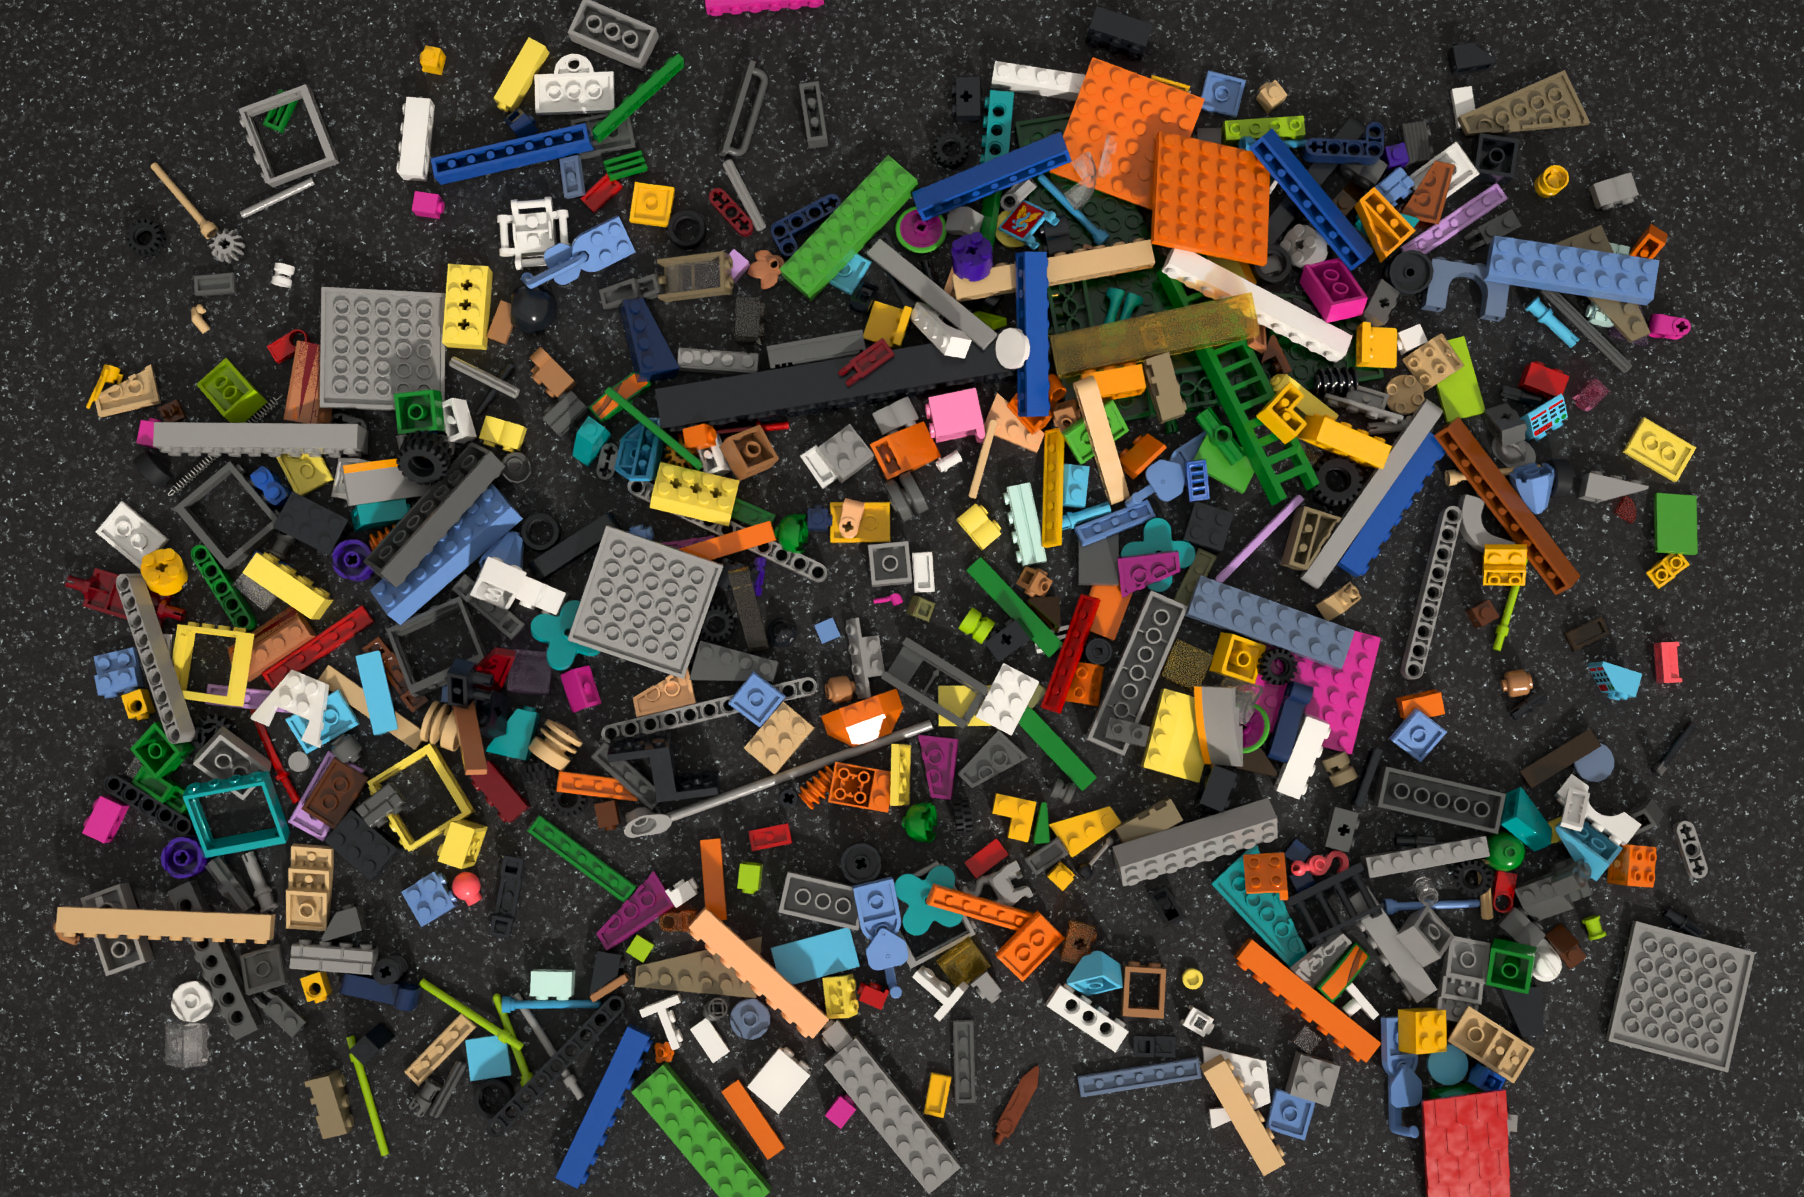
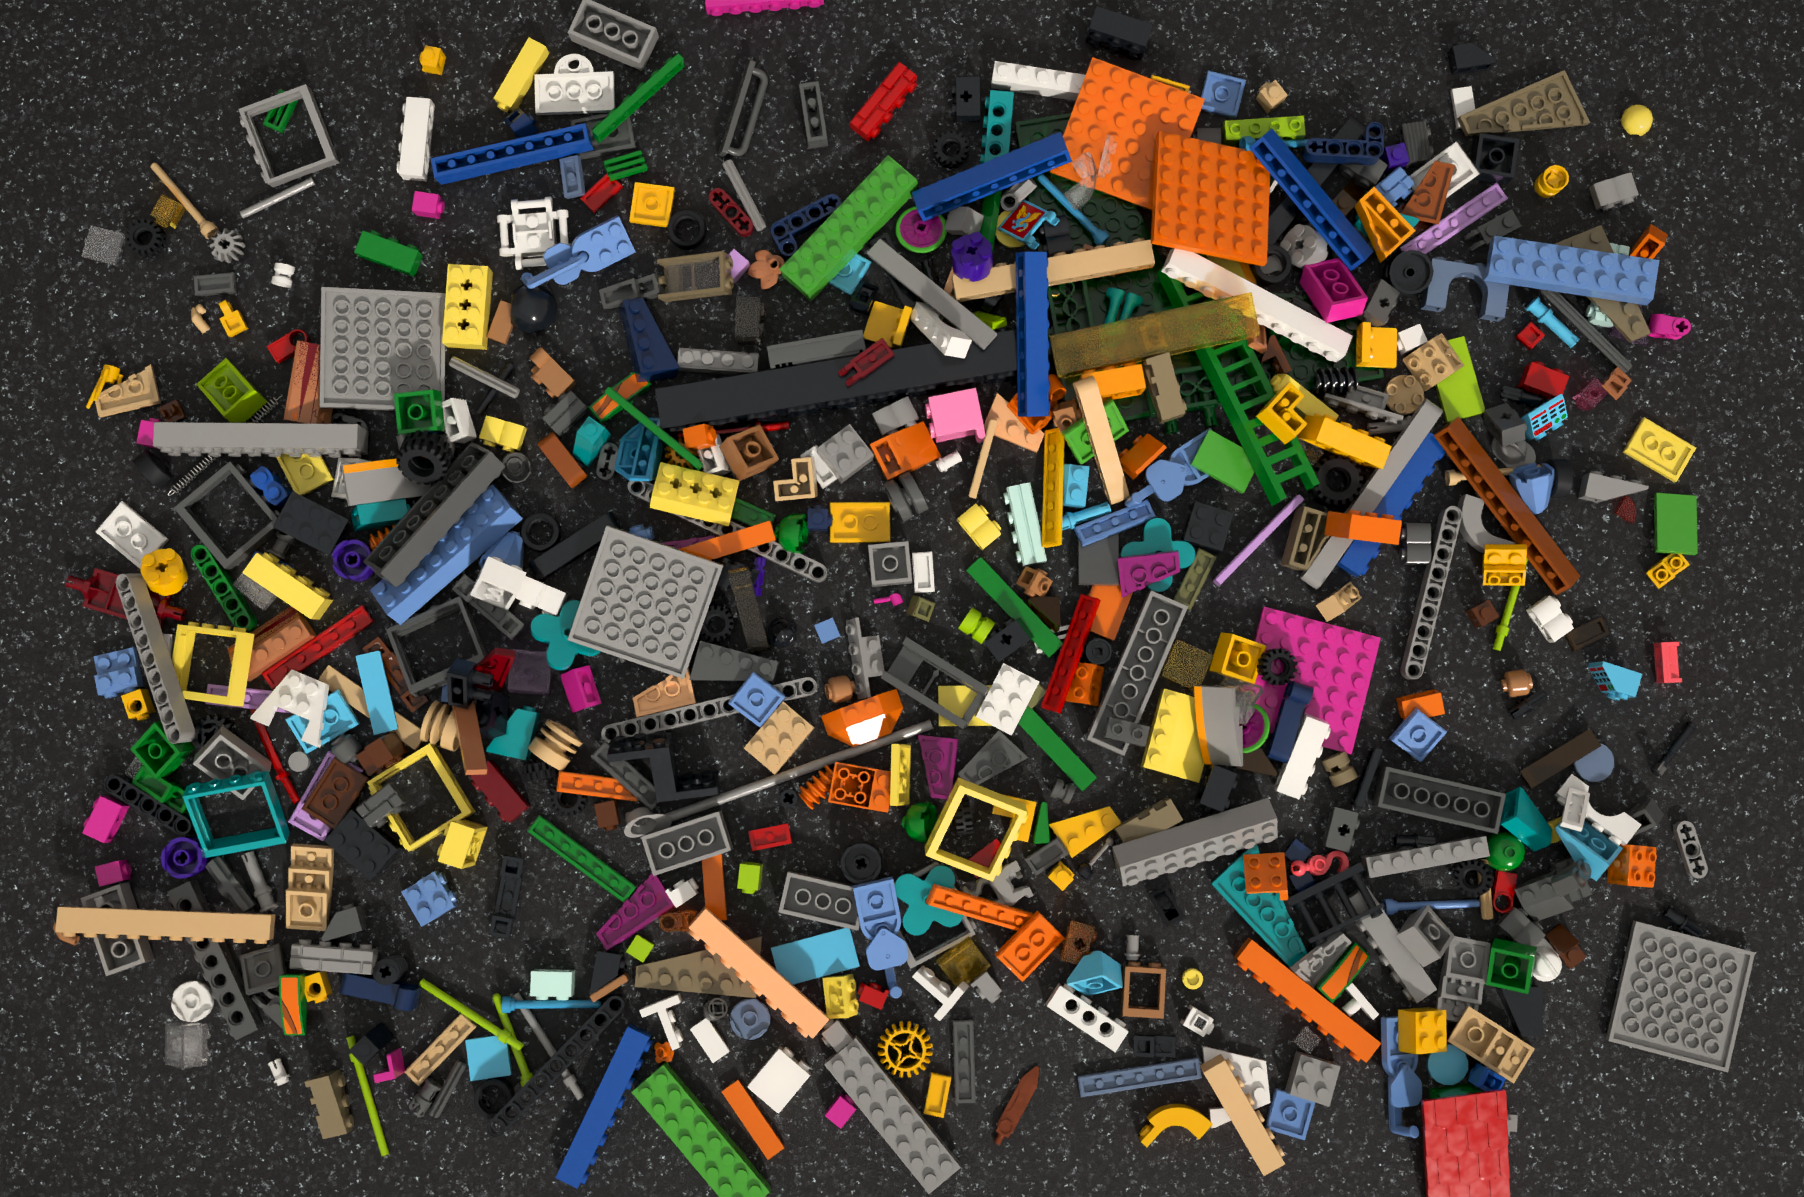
(103, 245): none -> clear piece
(113, 872): none -> dark pink brick
(167, 212): none -> clear yellow brick
(233, 320): none -> yellow plate
(279, 1072): none -> white pin
(293, 1003): none -> slope
(382, 754): none -> reddish brown brick
(389, 253): none -> green brick
(395, 1068): none -> dark pink panel
(467, 887): coral piece -> none
(562, 460): none -> dark orange beam
(687, 843): none -> light grey brick
(803, 482): none -> tan brick
(851, 514): light nougat piece -> none
(883, 102): none -> red brick
(897, 1044): none -> yellow gear
(965, 787): none -> light yellow window
(1012, 348): white tile -> none
(1132, 947): none -> light grey pin
(1174, 1115): none -> yellow arch
(1197, 463): blue slope -> none
(1212, 425): green piece -> none
(1269, 622): sand blue brick -> none
(1363, 527): none -> orange wedge
(1416, 544): none -> dark grey brick
(1425, 891): clear brick -> none
(1530, 335): none -> red tile
(1550, 619): none -> white brick
(1594, 927): lime bush -> none
(1616, 383): none -> nougat slope
(1637, 120): none -> light yellow hair

